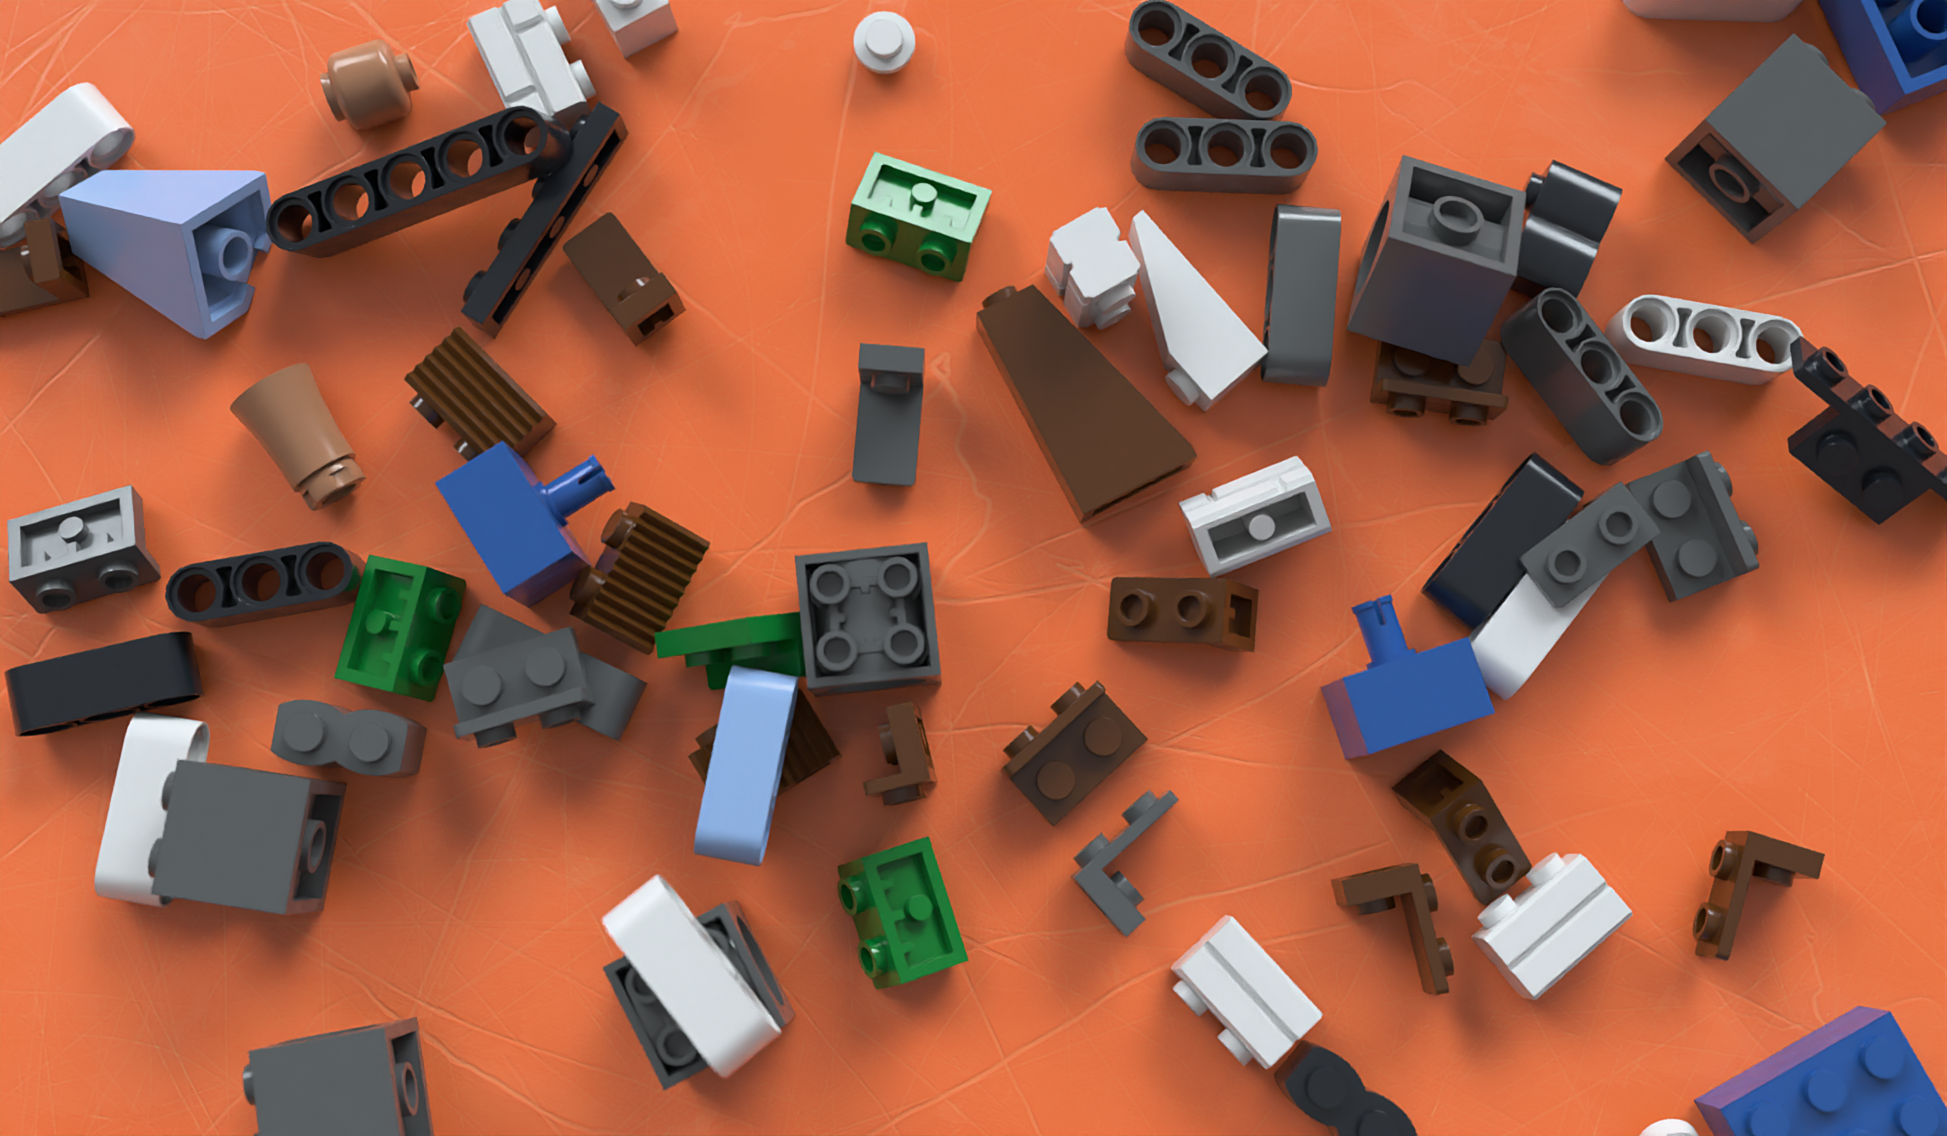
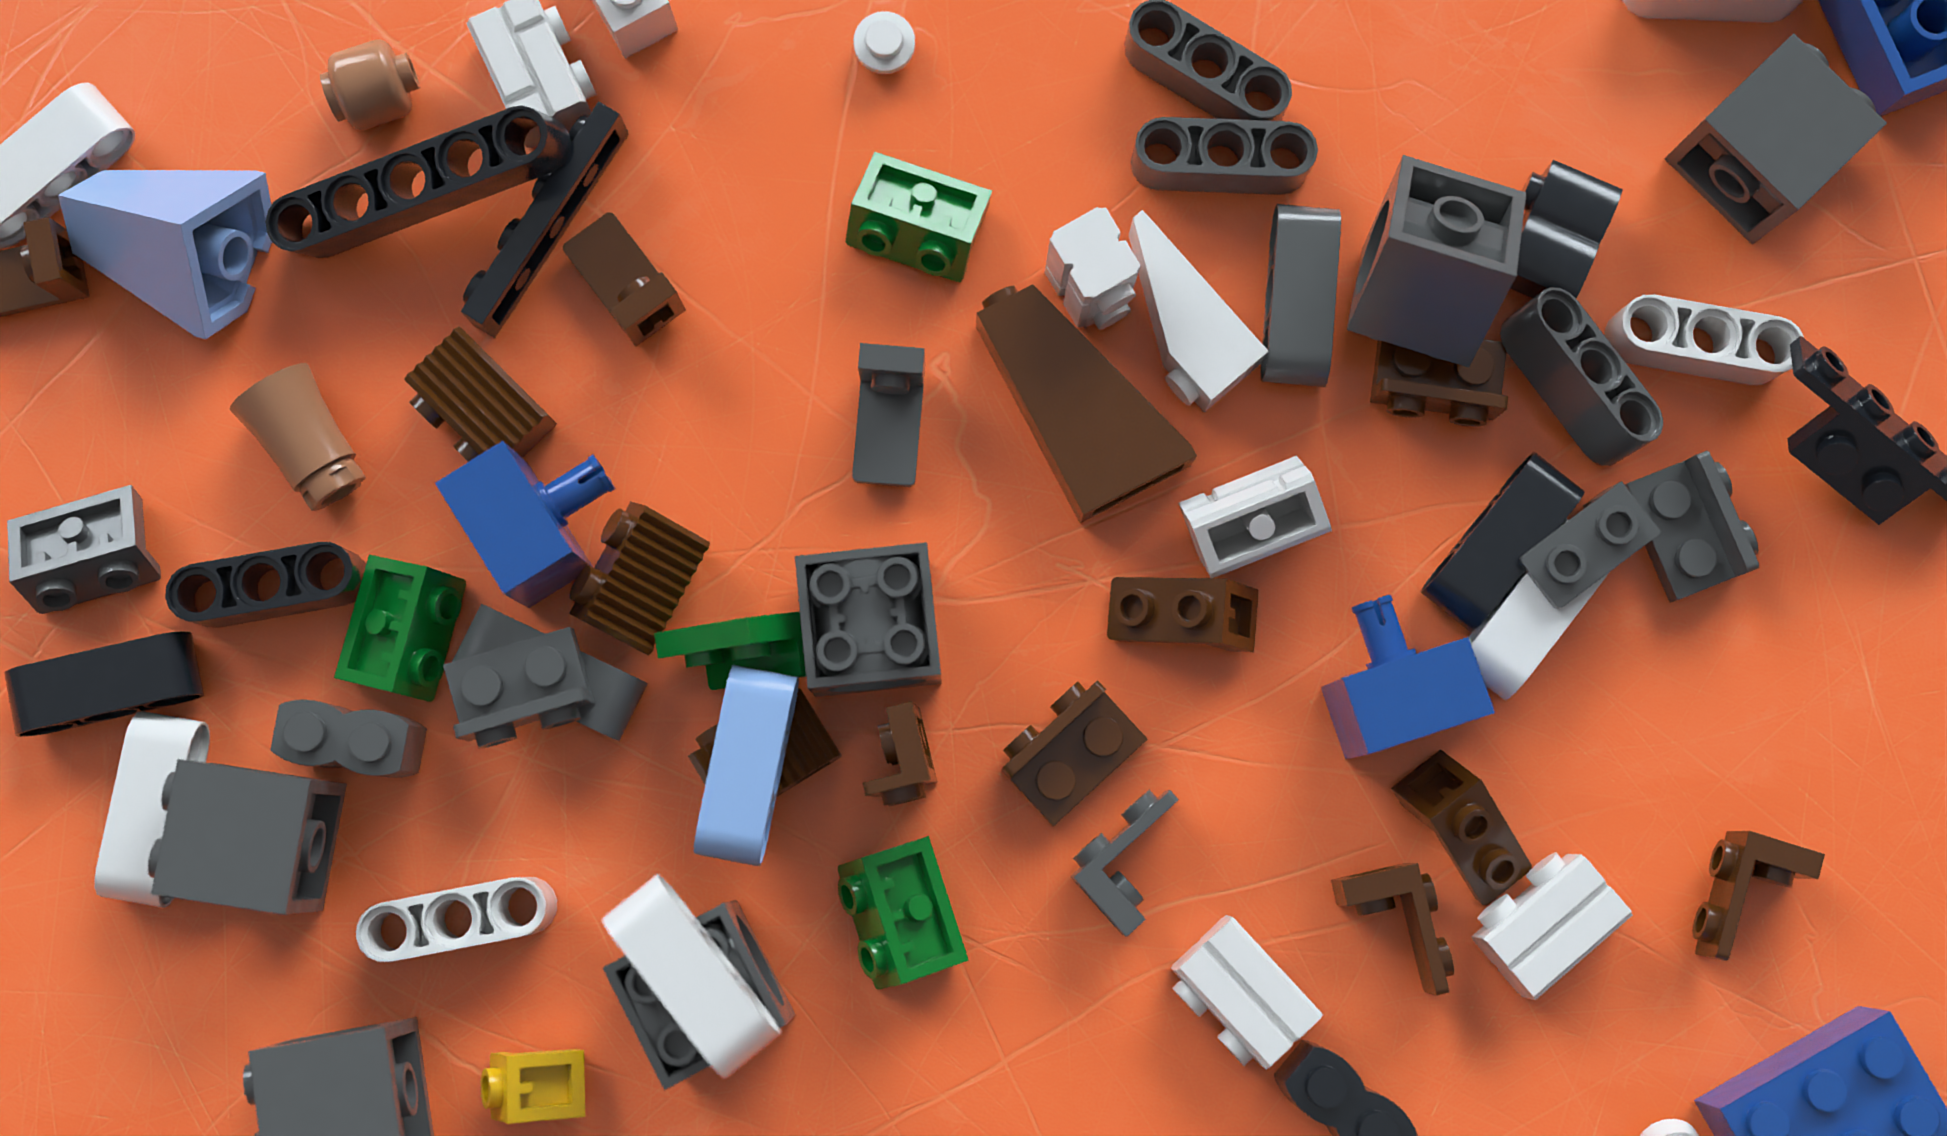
(426, 919): none -> white beam
(534, 1086): none -> yellow bracket

